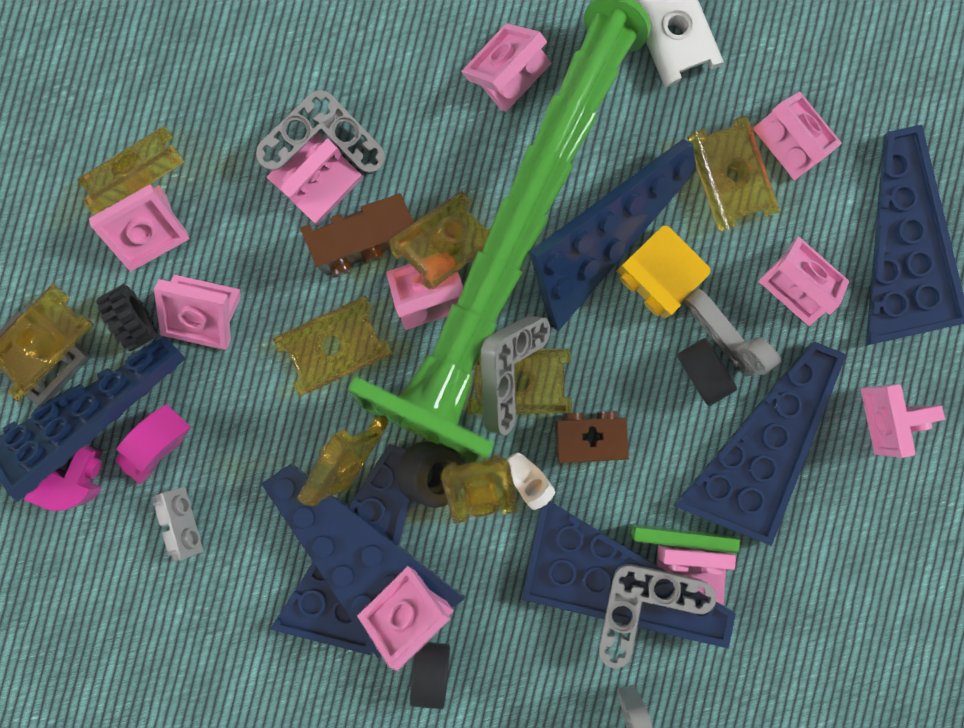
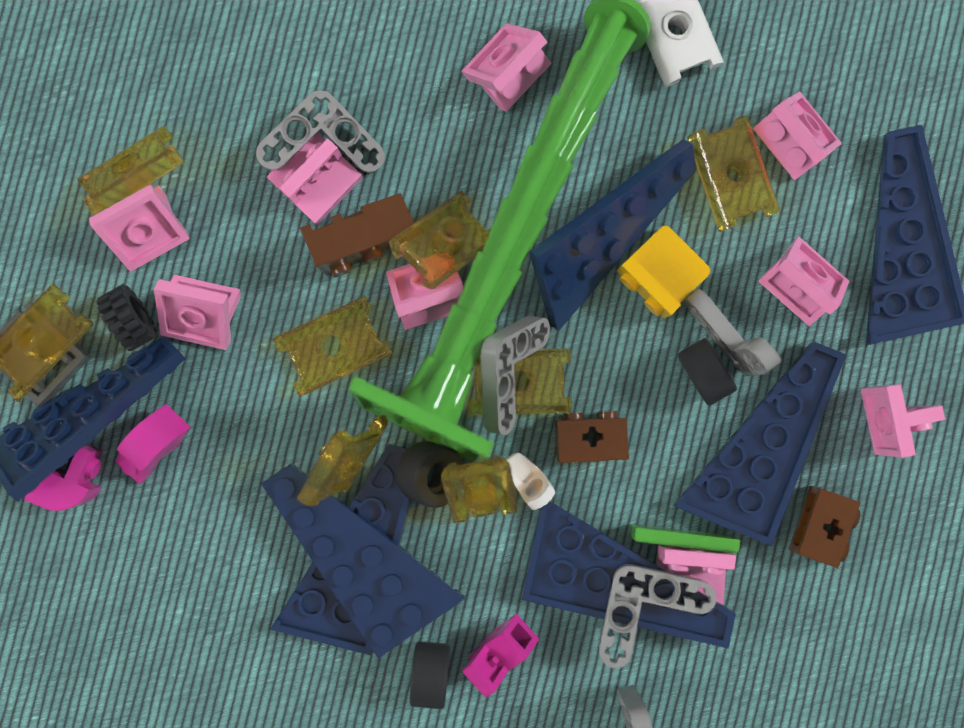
(183, 537): light grey hinge -> none
(404, 617): bright pink bracket -> none
(499, 653): none -> dark pink brick
(821, 508): none -> reddish brown brick

